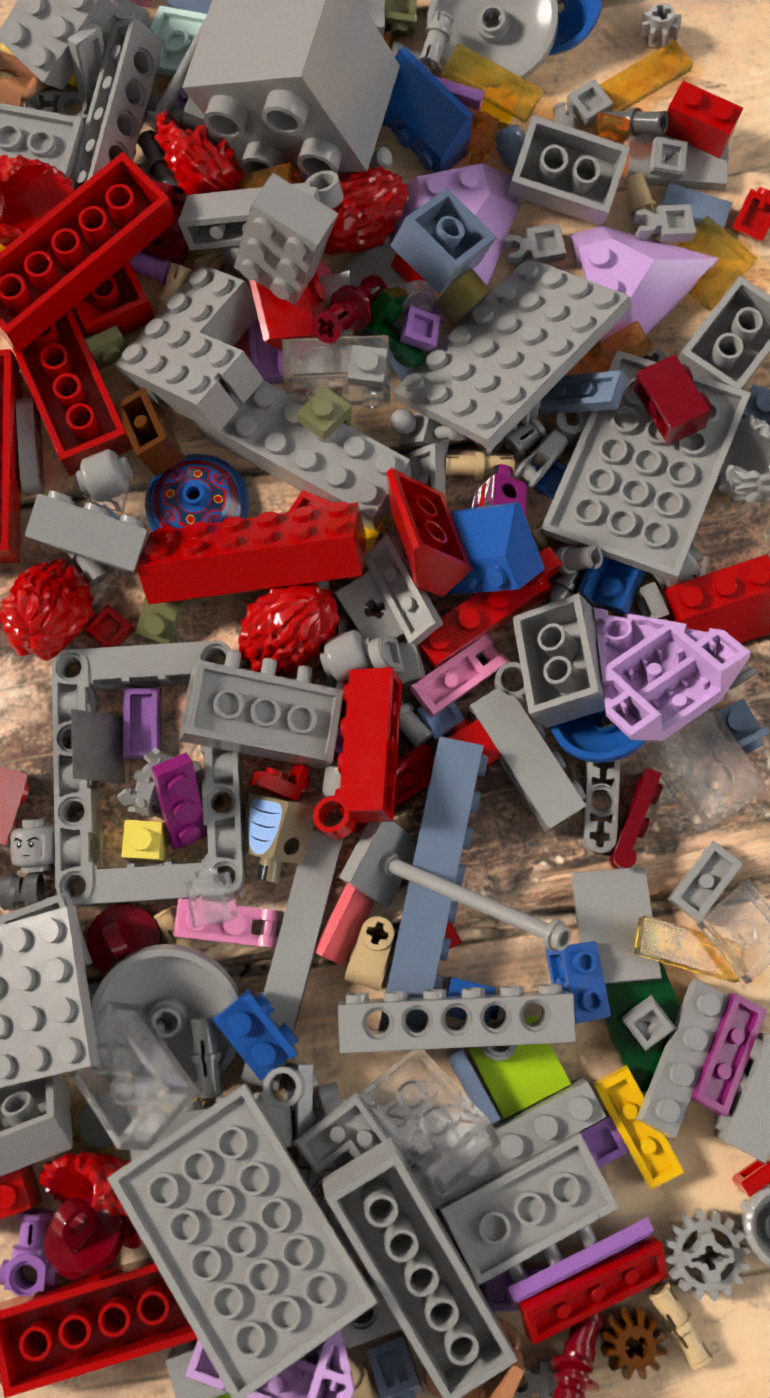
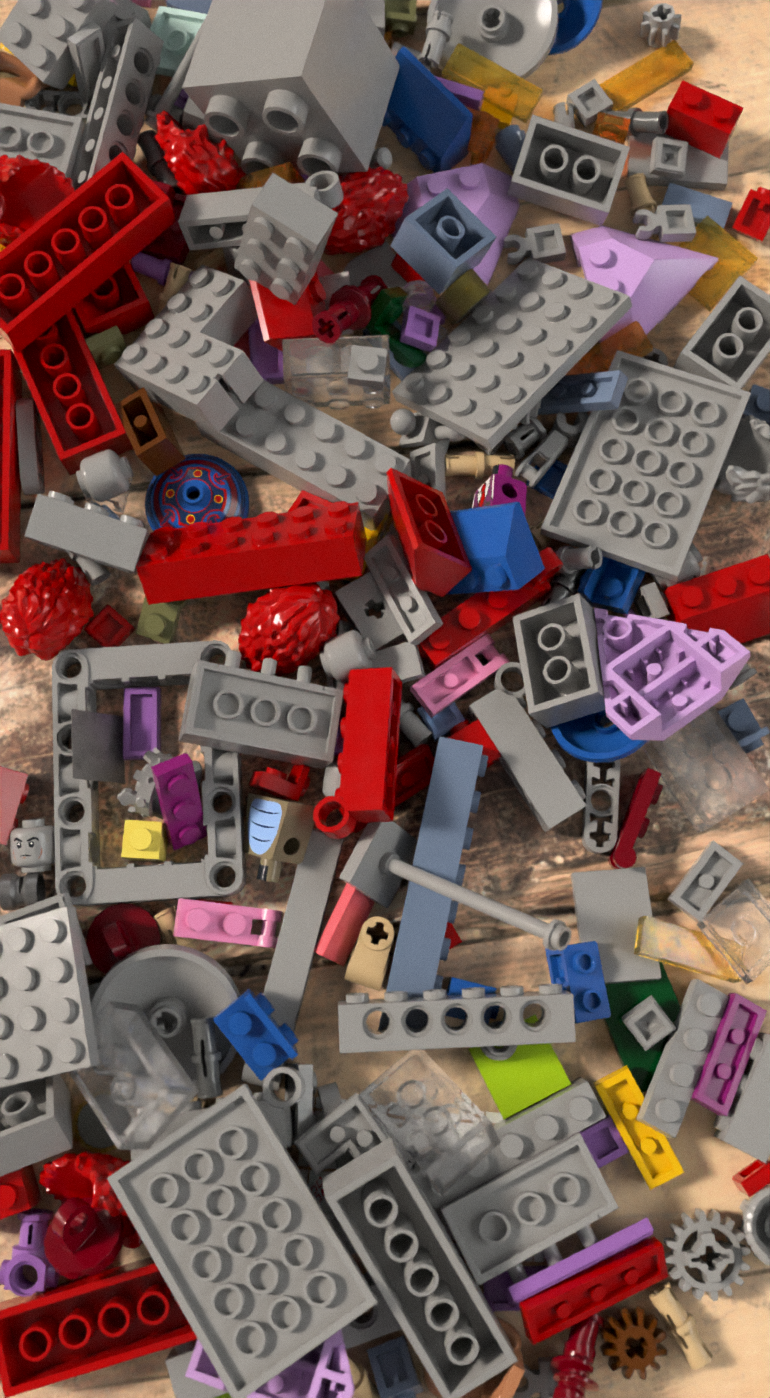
(210, 898): clear brick -> none
(325, 413): olive bracket -> none
(385, 653): light grey tile -> none
(472, 1085): sand blue tile -> none
(672, 399): dark red brick -> none

